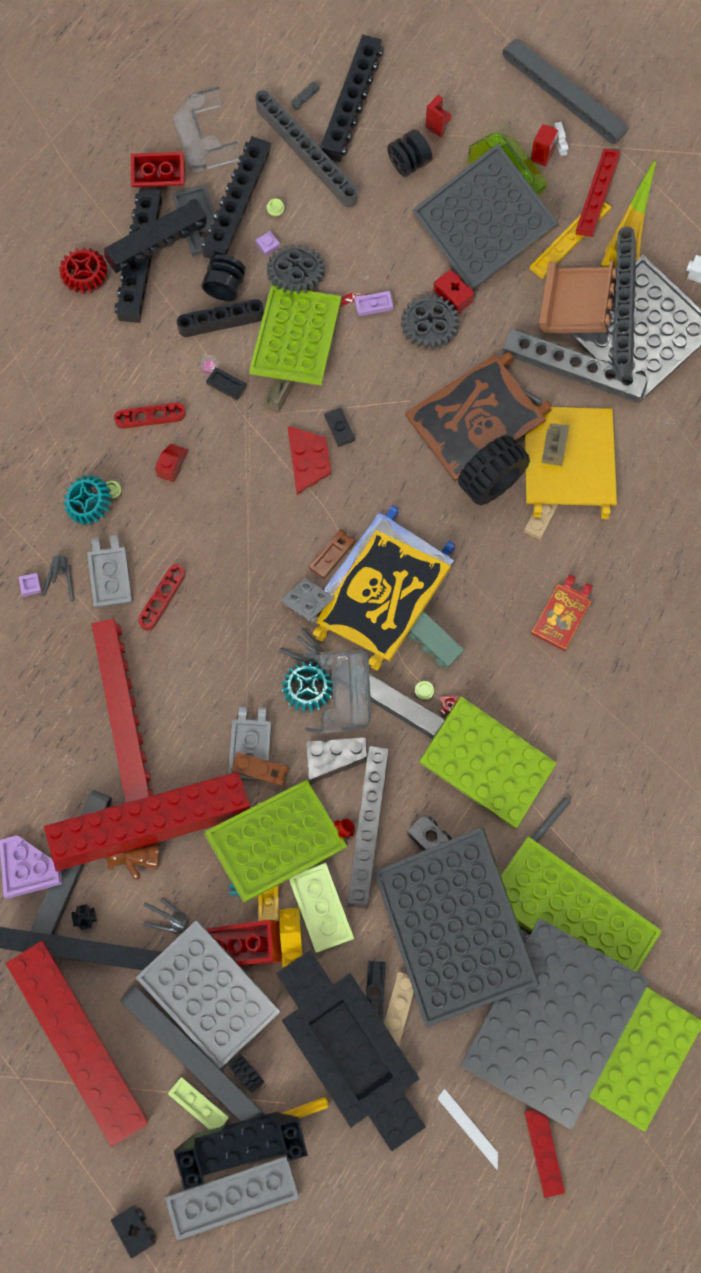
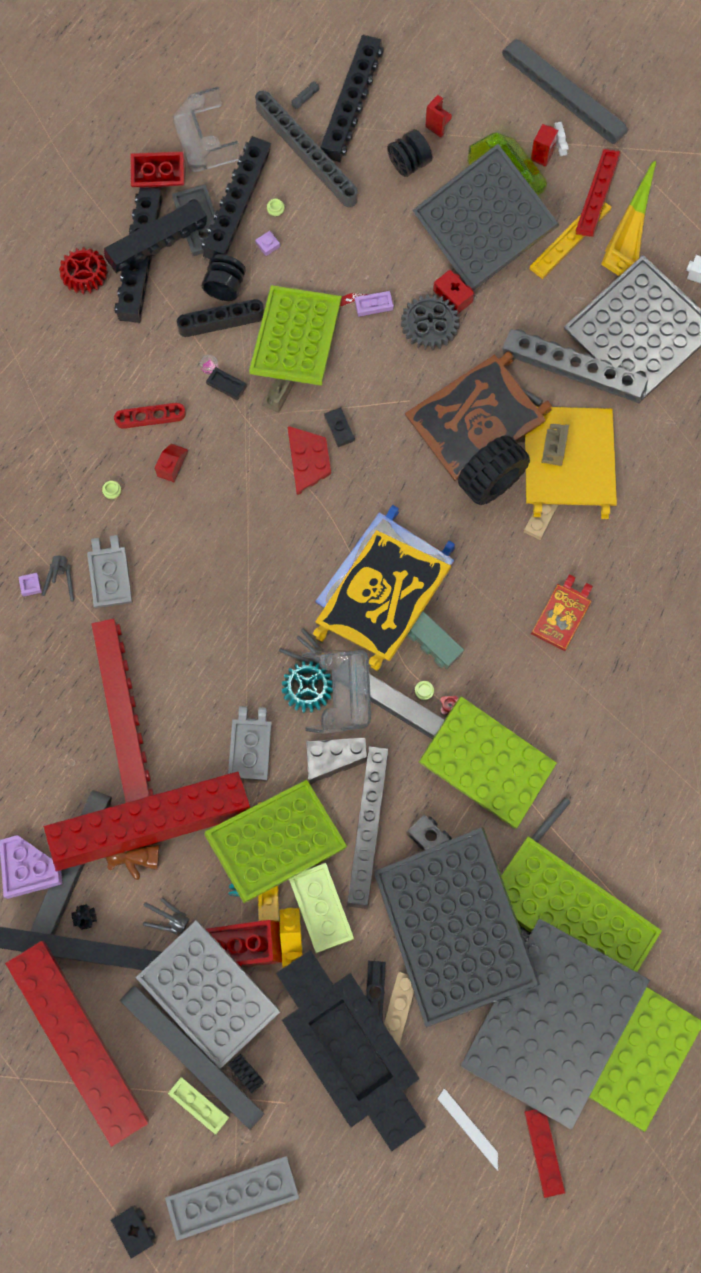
(93, 504): teal gear -> none
(159, 596): red beam -> none
(239, 1145): black slope -> none
(259, 769): dark orange plate -> none
(295, 269): dark grey gear -> none
(307, 600): light grey hinge -> none
(308, 1108): yellow axle -> none
(332, 554): dark orange plate -> none
(345, 828): red plate -> none
(577, 299): nougat panel -> none
(627, 307): dark grey beam -> none

